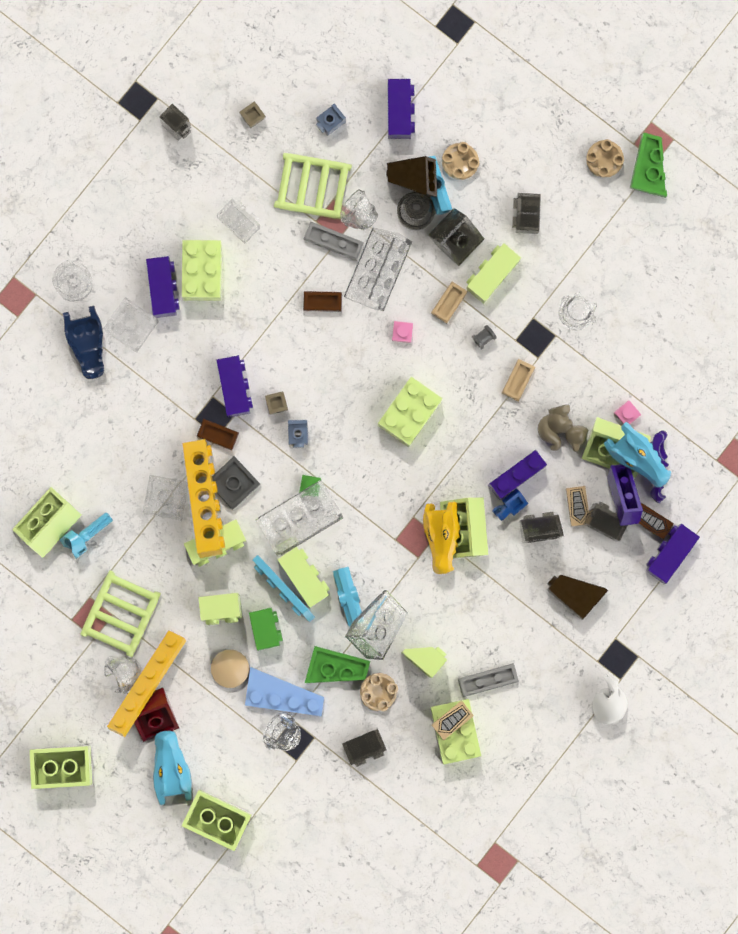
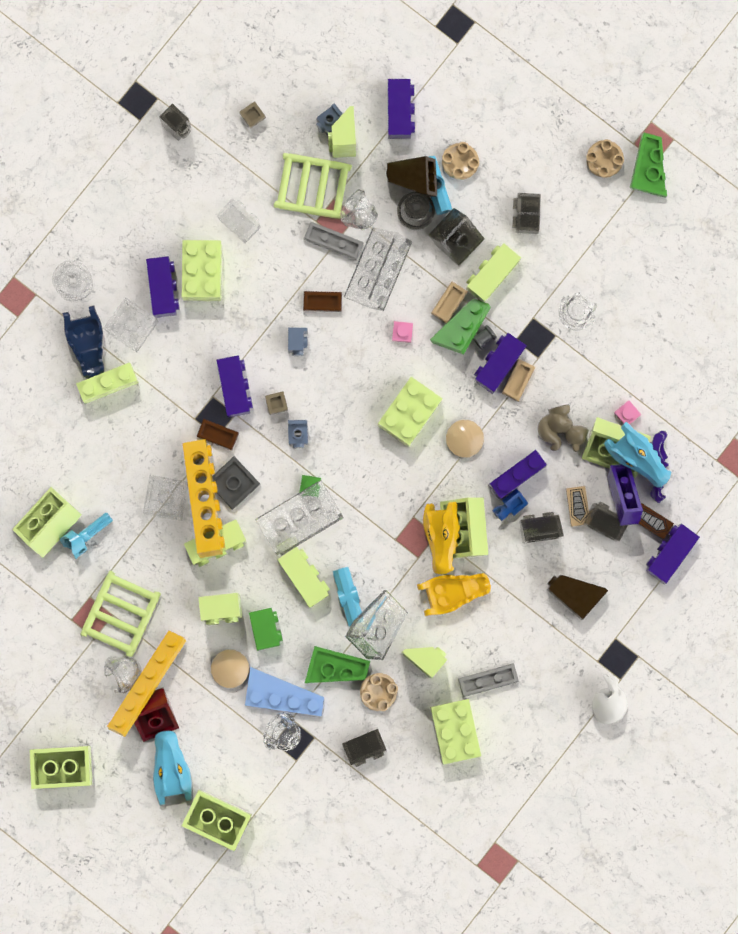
(107, 383): none -> yellowish green brick
(286, 594): medium azure wing -> none
(297, 341): none -> sand blue brick
(342, 138): none -> yellowish green slope
(450, 592): none -> yellow animal
(452, 720): tile -> none
(462, 327): none -> bright green wing
(464, 438): none -> tan dish
(499, 362): none -> dark purple brick

